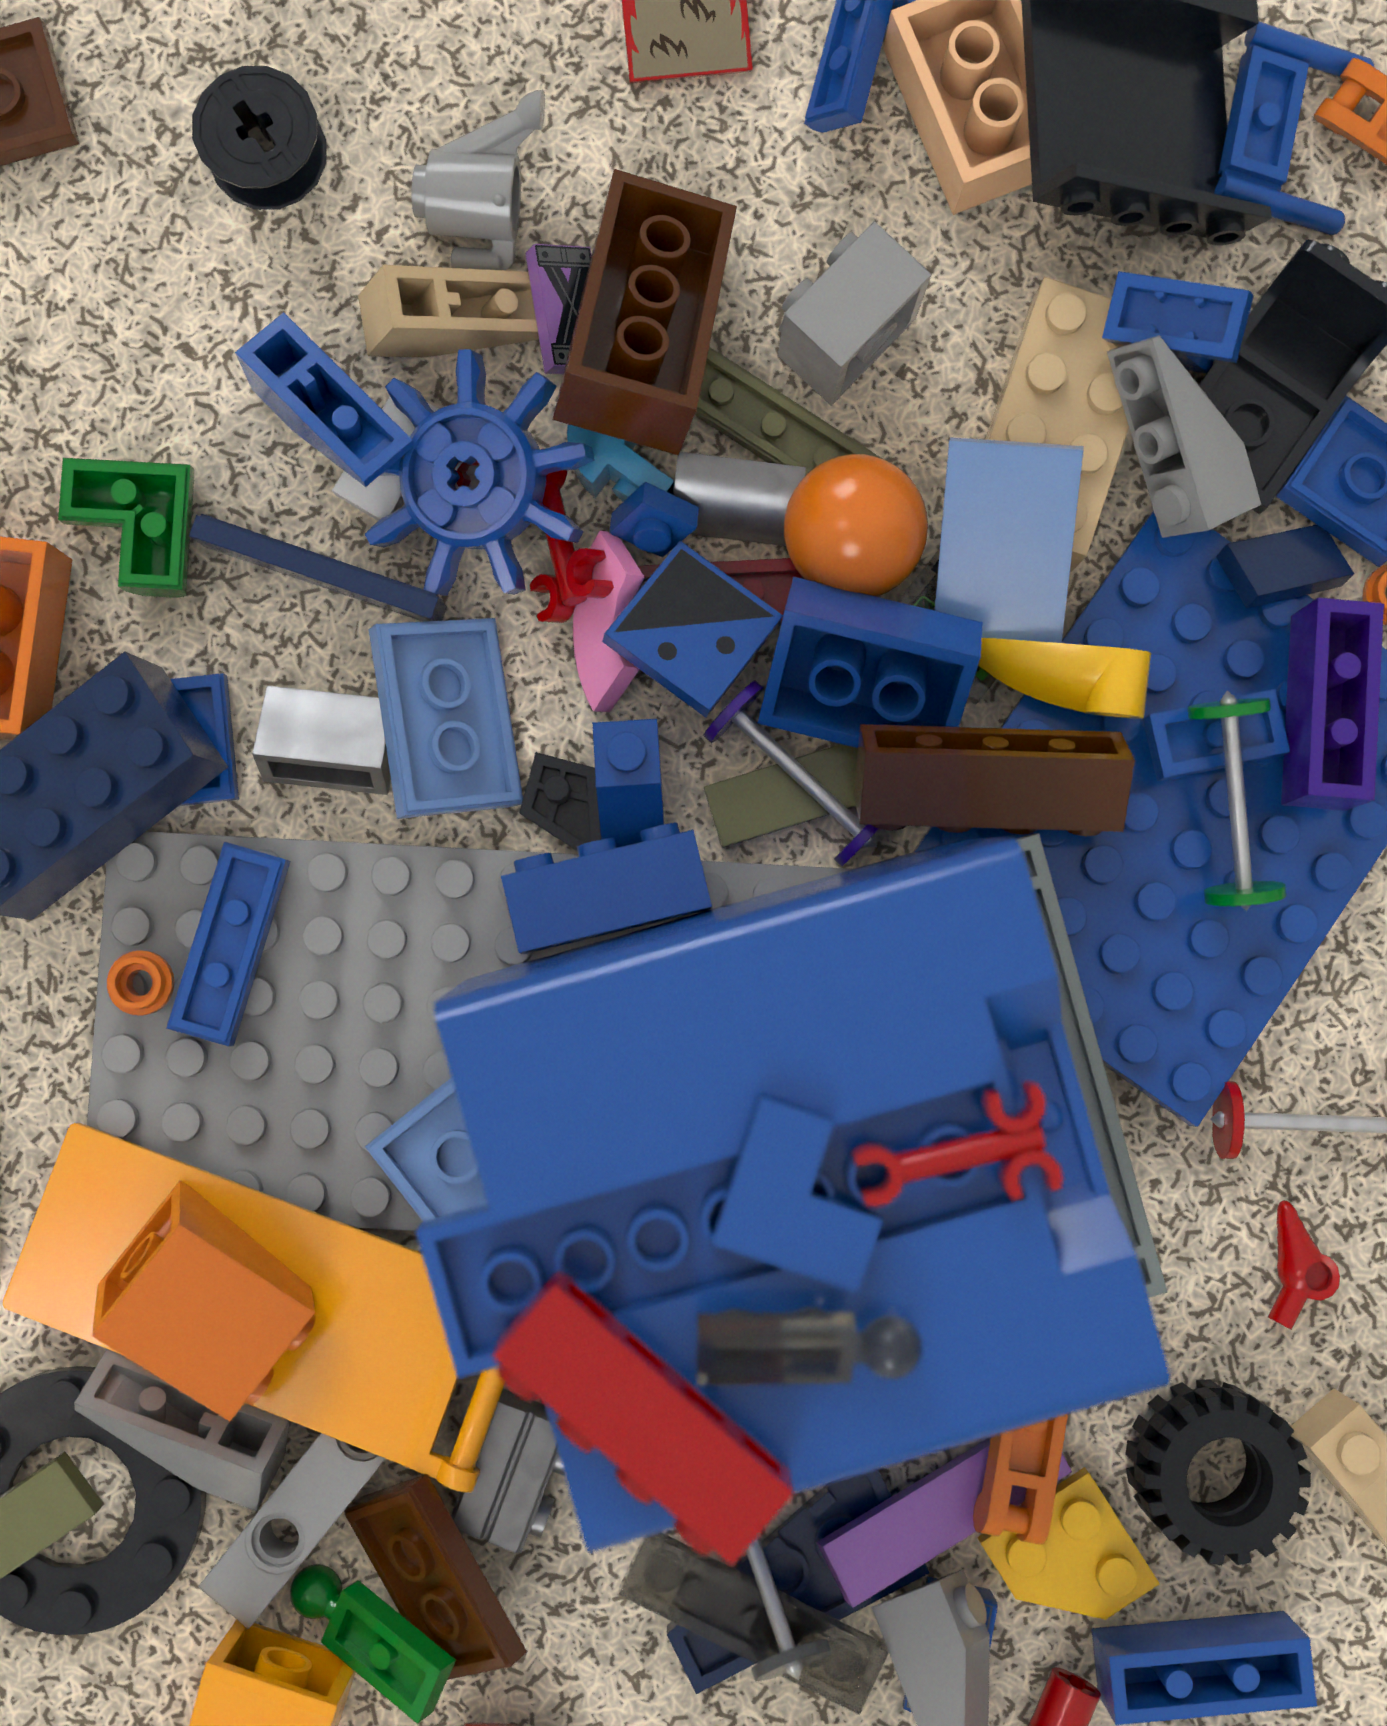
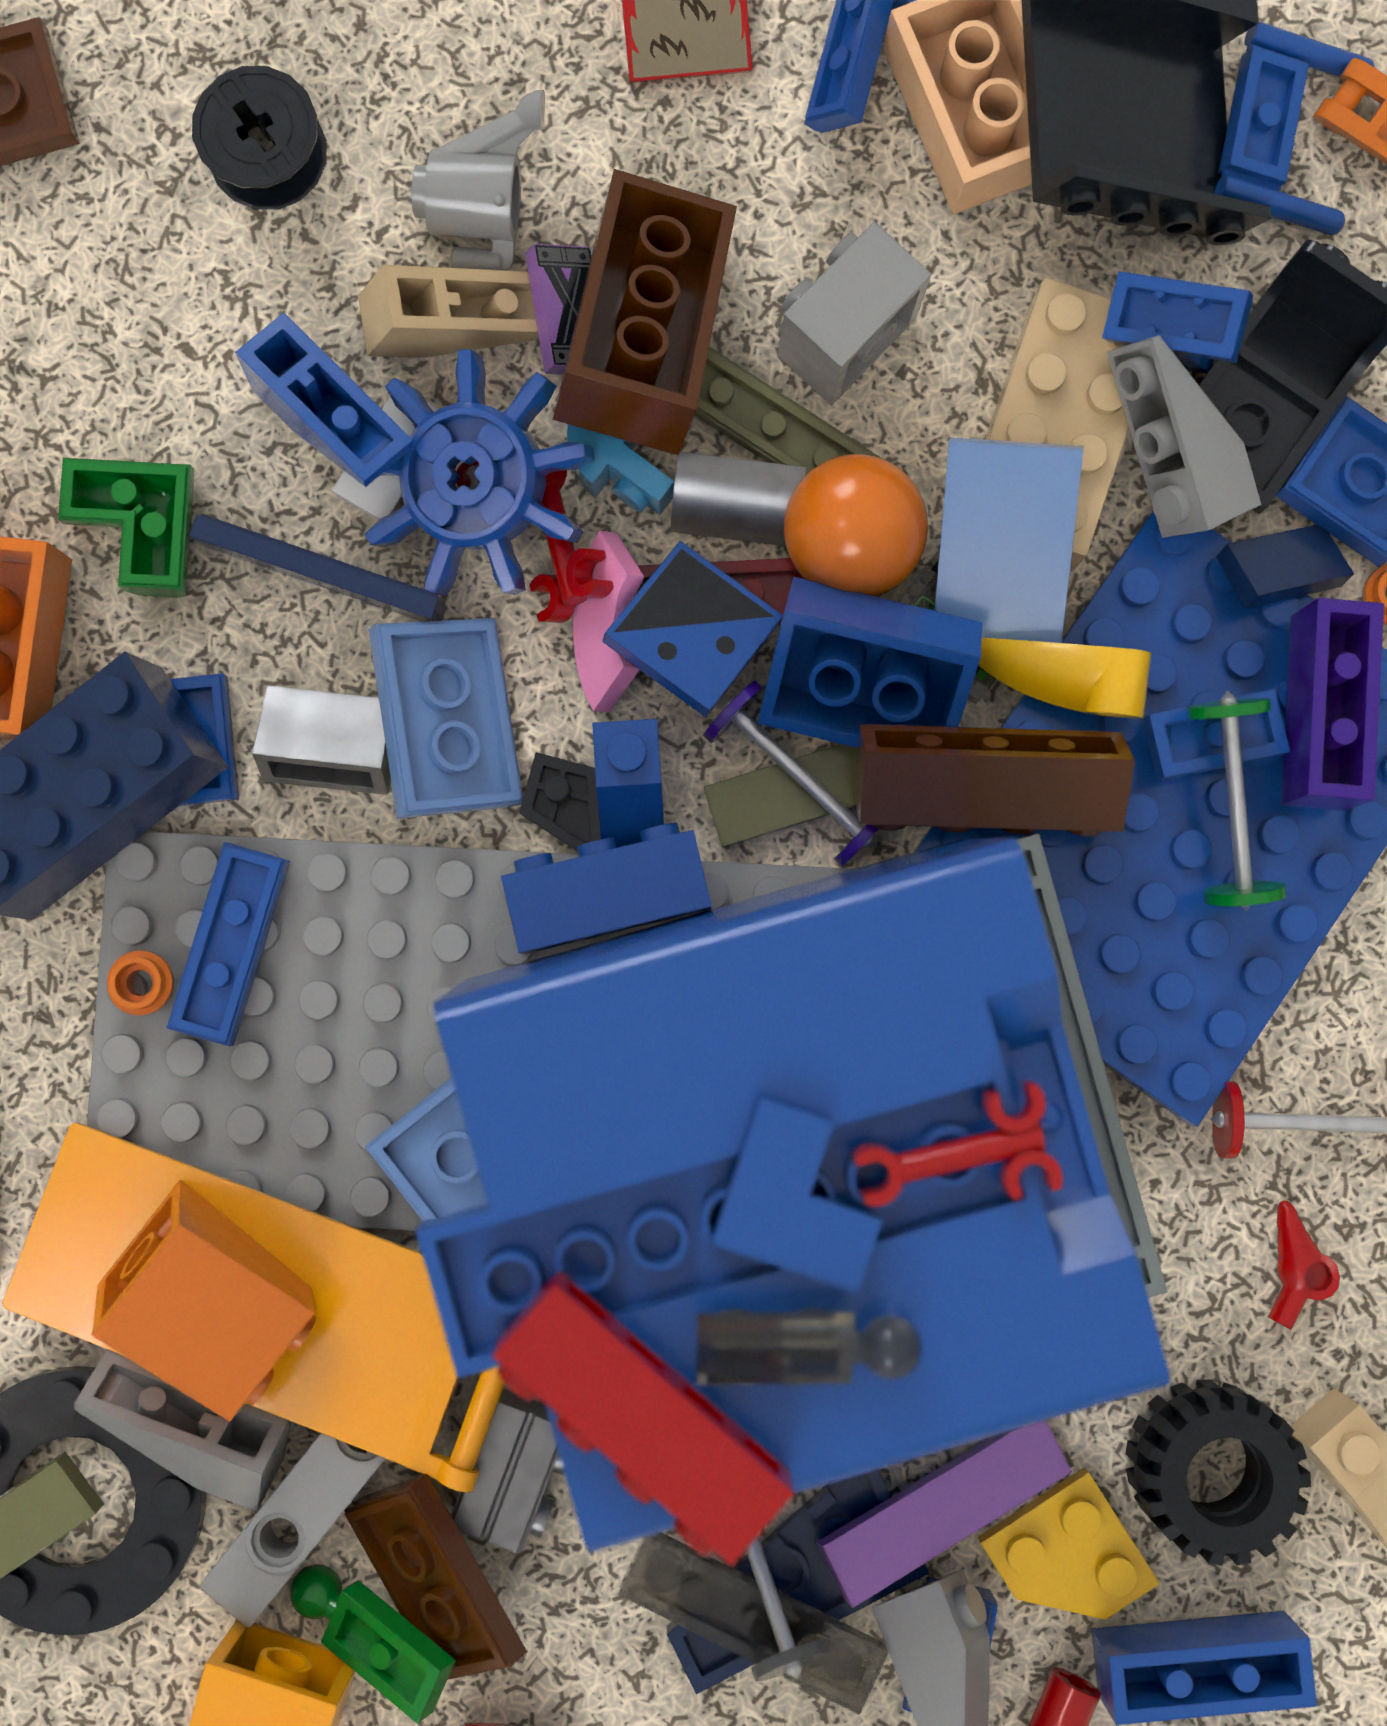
(654, 519): blue plate -> none
(1025, 1459): orange plate -> none

